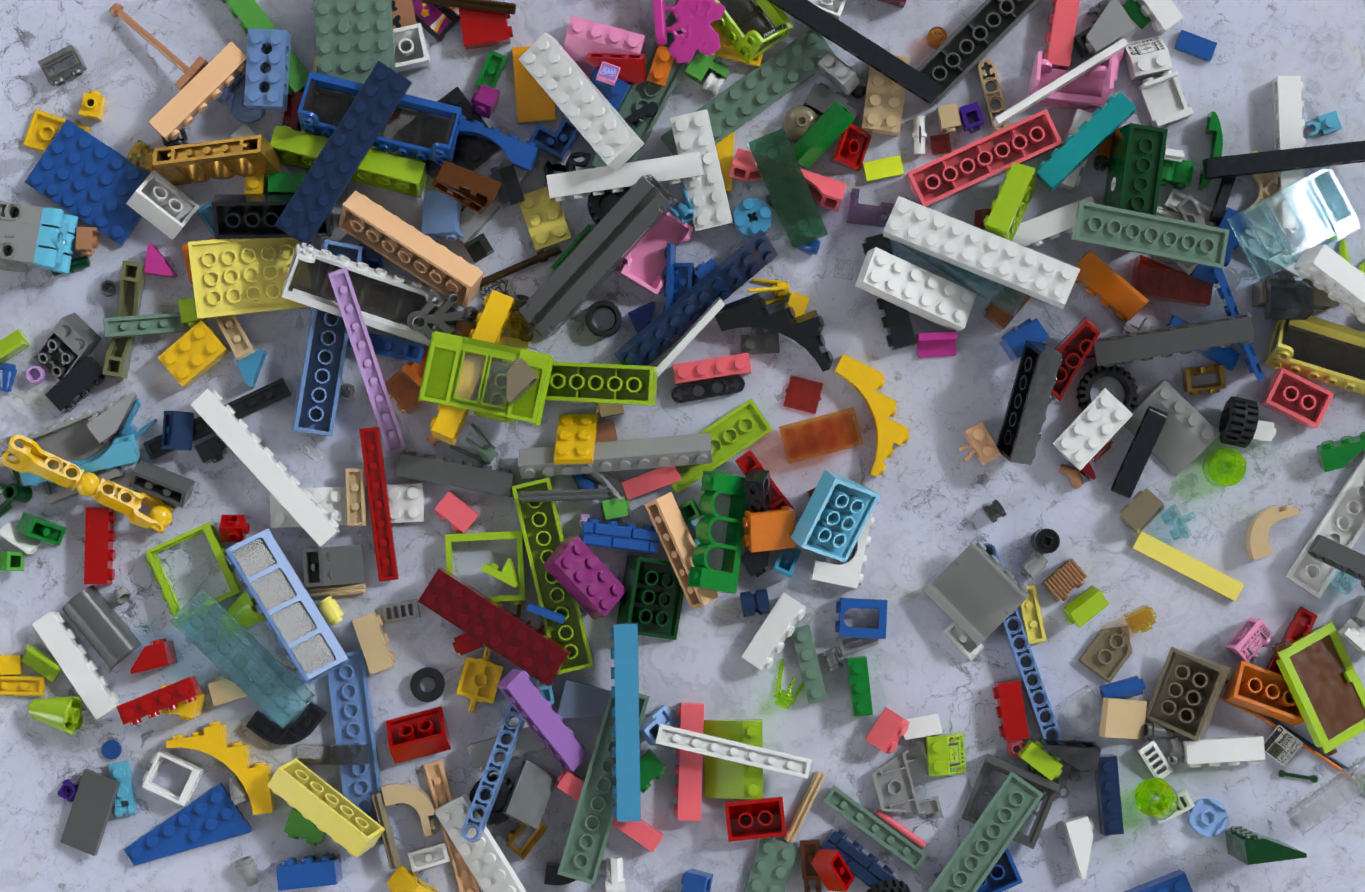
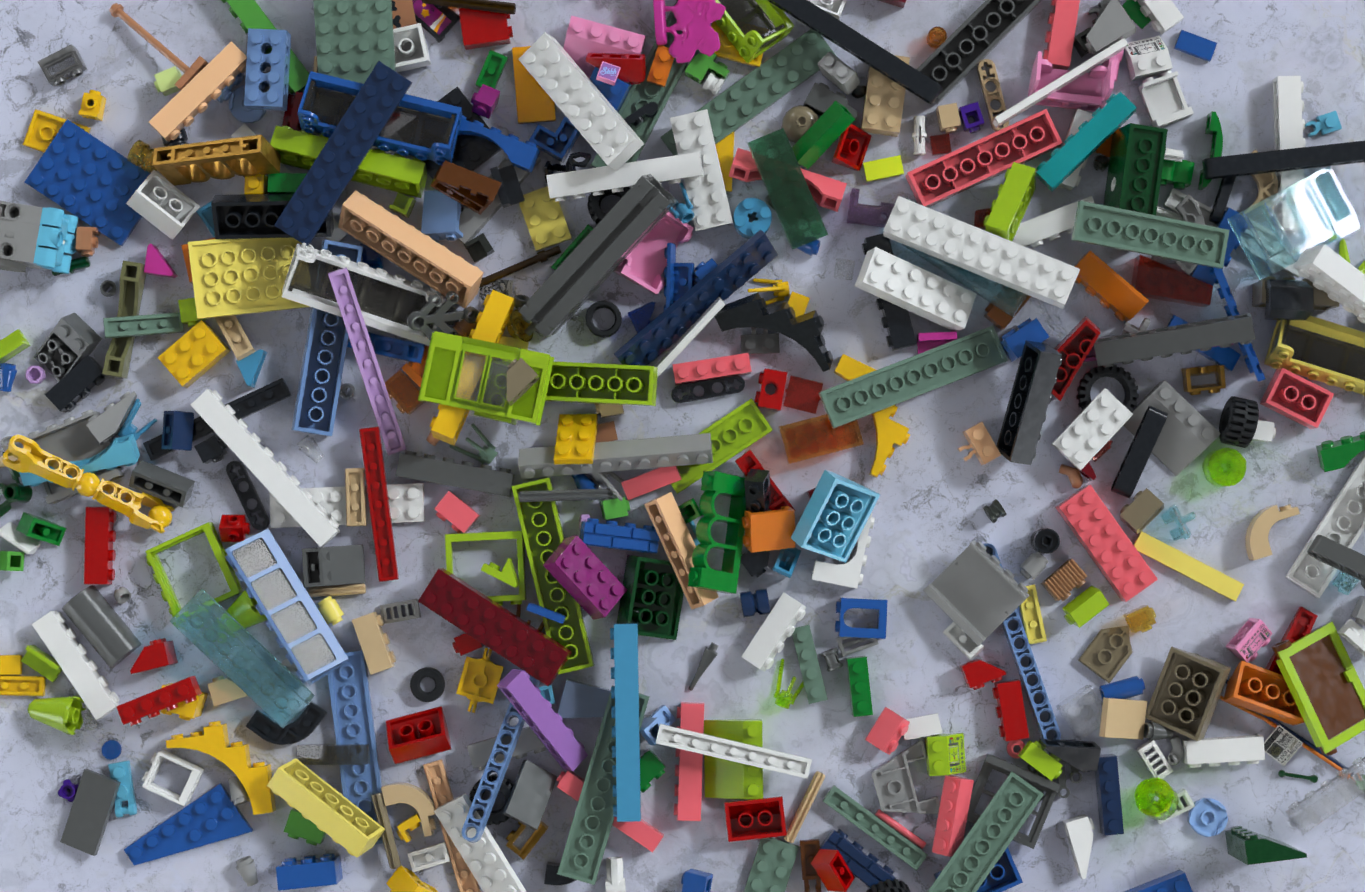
(166, 79): none -> yellowish green brick
(245, 496): none -> black beam
(403, 205): none -> lime panel
(411, 824): none -> yellow bracket
(708, 656): none -> dark grey piece
(775, 378): none -> red brick
(912, 377): none -> sand green plate
(952, 815): none -> coral brick
(979, 672): none -> red slope
(1106, 543): none -> coral brick

